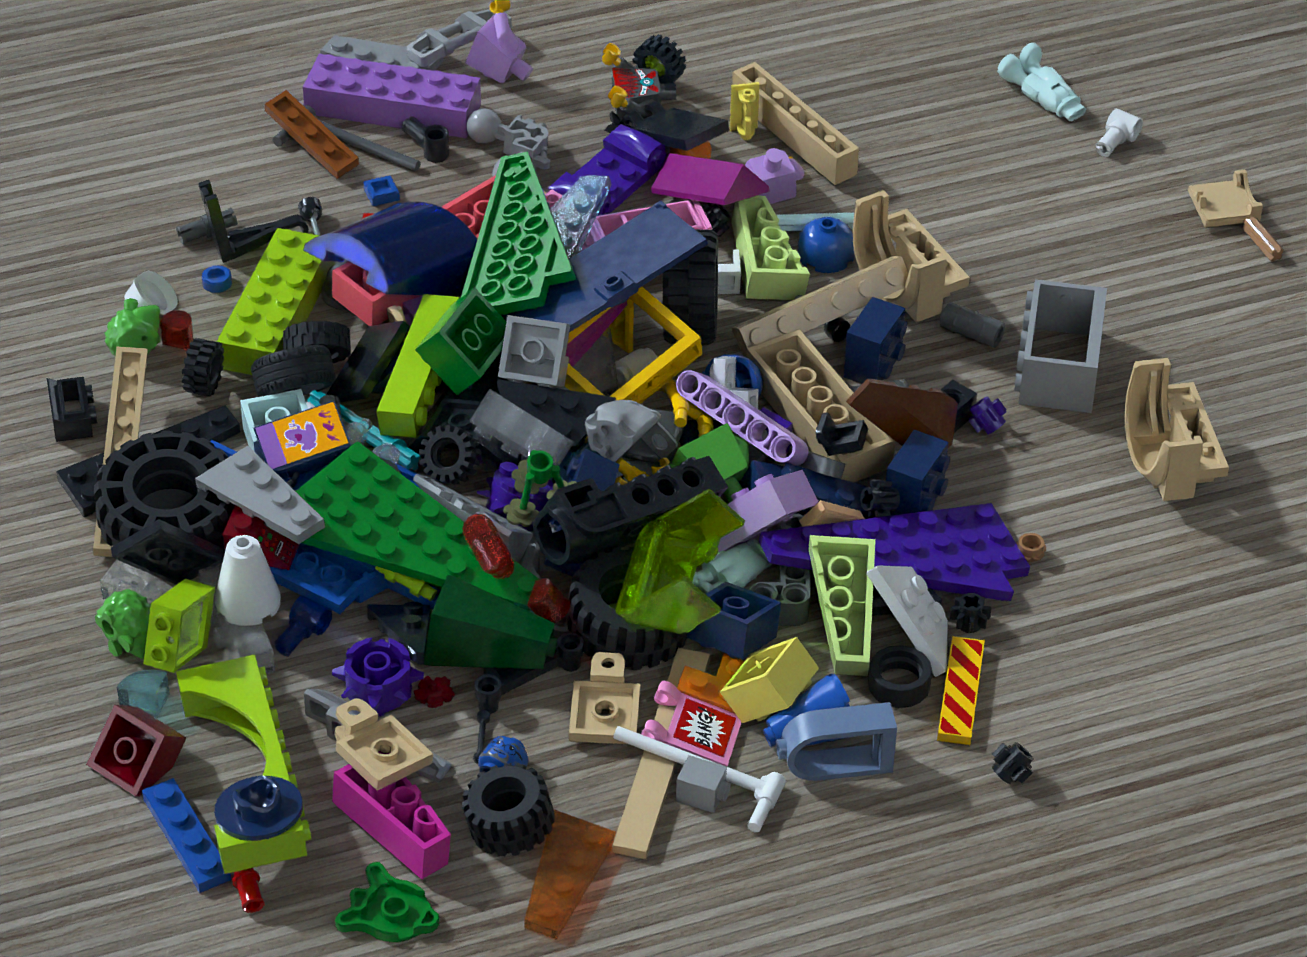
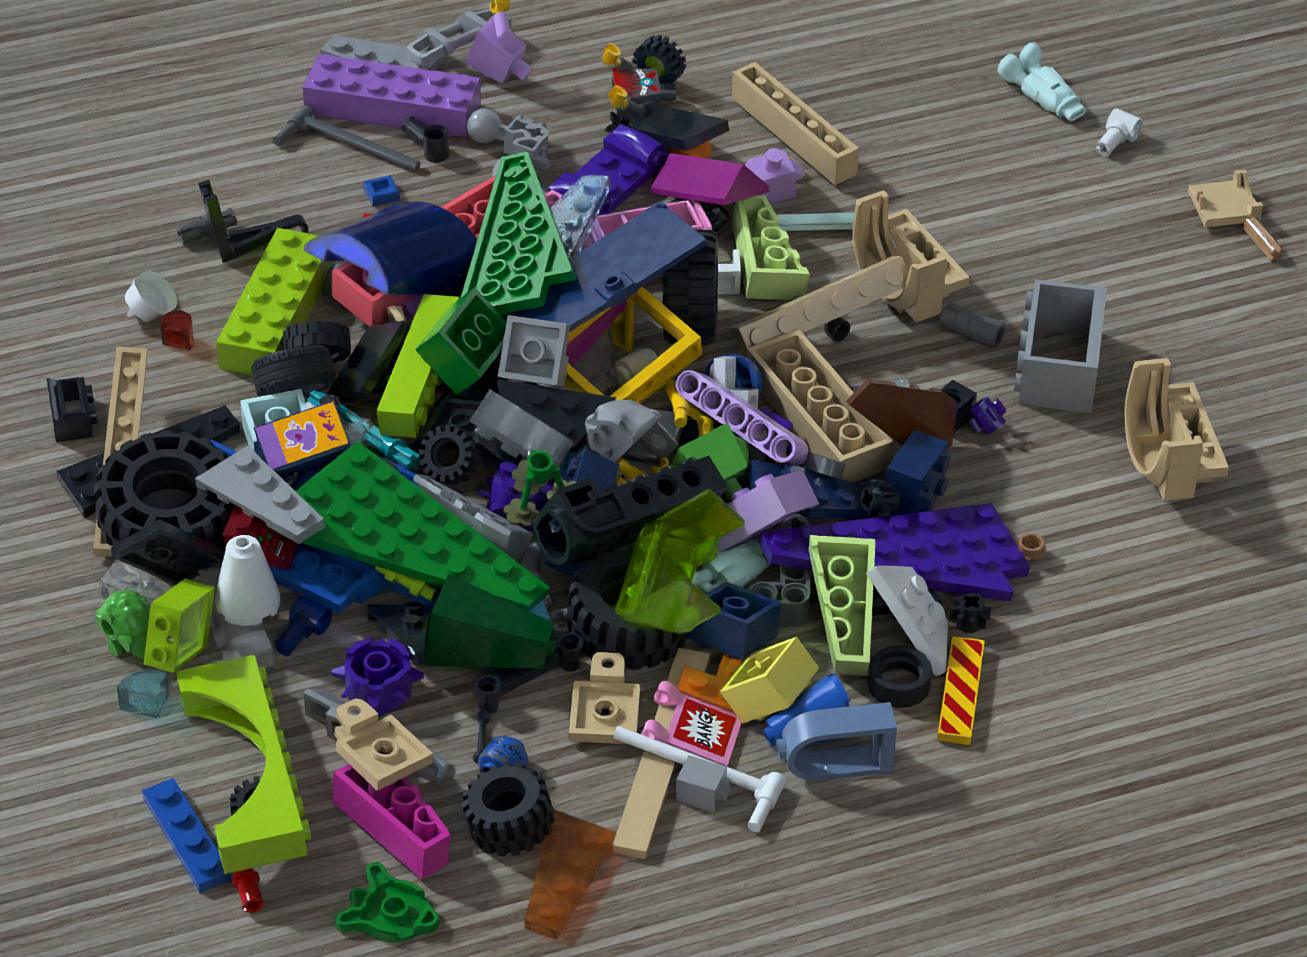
(134, 327): bright green animal -> none
(135, 749): dark red slope -> none
(203, 367): black tyre -> none
(216, 279): blue tile -> none
(258, 808): dark blue piece -> none
(308, 211): black hinge -> none
(311, 134): dark orange plate -> none
(388, 452): clear cylinder -> none
(434, 692): dark red plant -> none
(488, 546): clear red arm -> none
(548, 601): clear red brick -> none
(744, 109): light yellow hinge -> none
(826, 245): blue cylinder -> none
(827, 513): light nougat tile -> none
(842, 437): black bracket -> none
(875, 341): dark blue brick -> none
(1012, 763): black gear -> none

